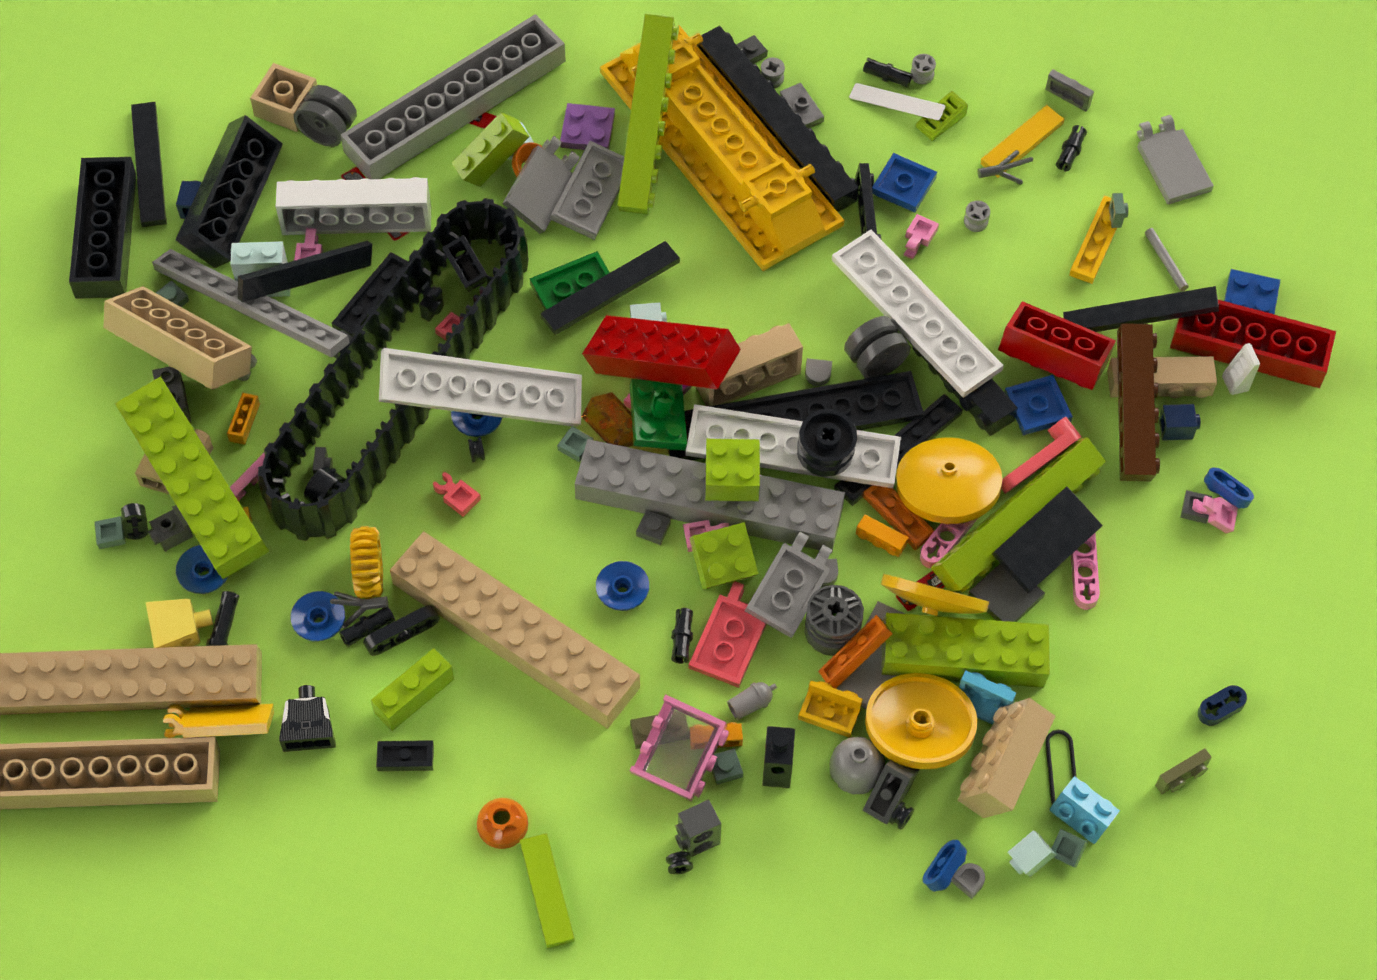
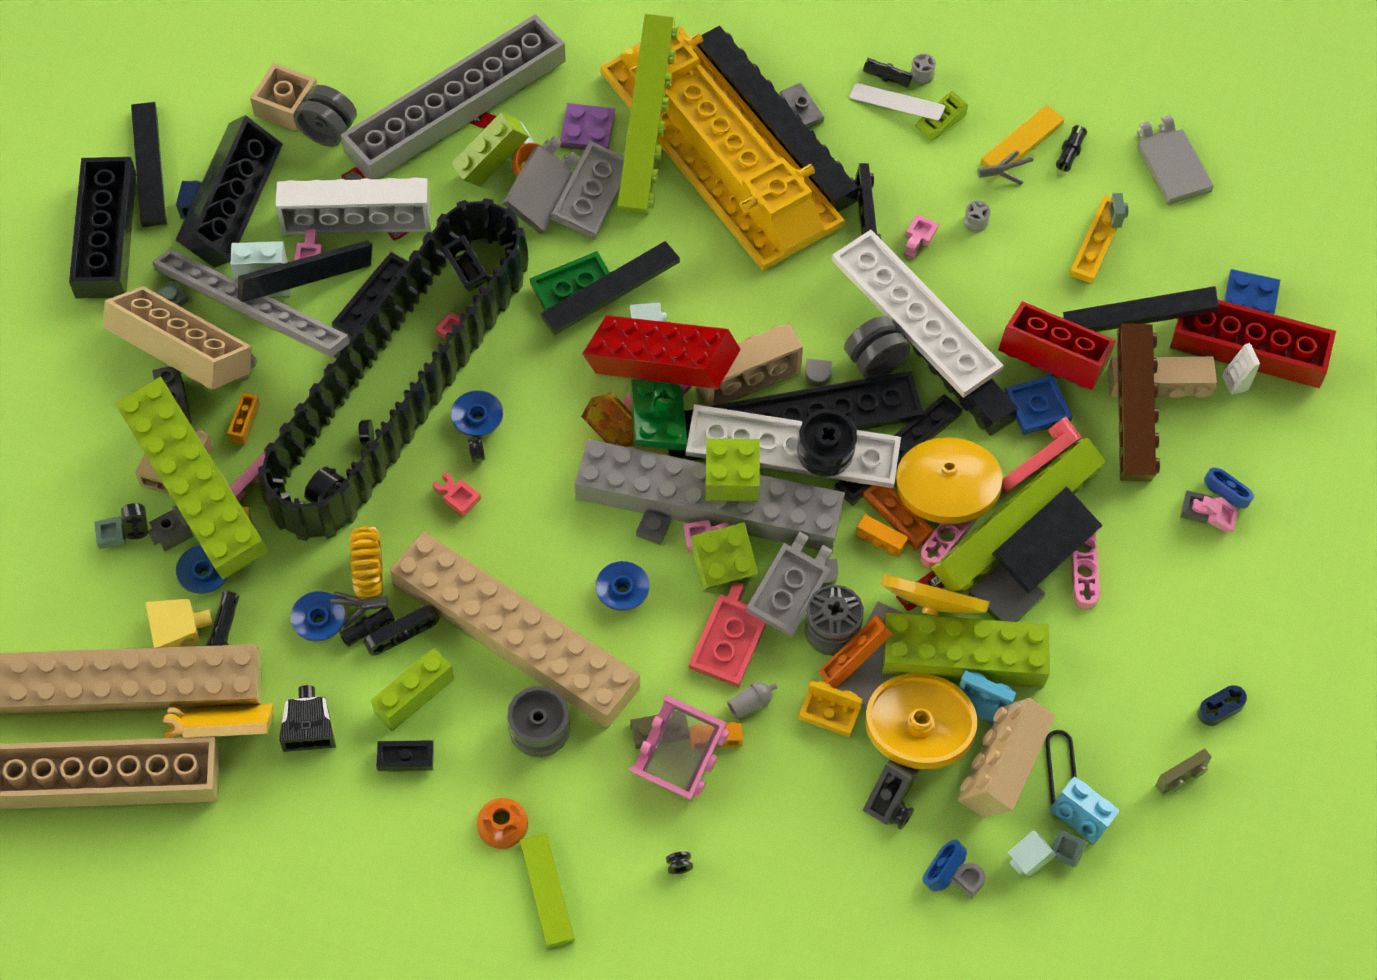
(321, 459): dark grey plate -> none
(366, 431): none -> black tile
(432, 301): black plate -> none
(480, 387): white plate -> none
(538, 721): none -> dark grey wheel
(574, 443): sand green plate -> none
(682, 636): black pin -> none
(698, 828): dark grey brick -> none
(727, 767): sand green plate -> none
(753, 48): dark grey plate -> none
(770, 65): light grey wheel -> none
(778, 753): black torso -> none
(856, 765): light grey cylinder -> none
(904, 182): blue plate -> none
(1069, 90): flat silver plate -> none
(1166, 259): light grey bar -> none
(1179, 422): dark blue brick -> none

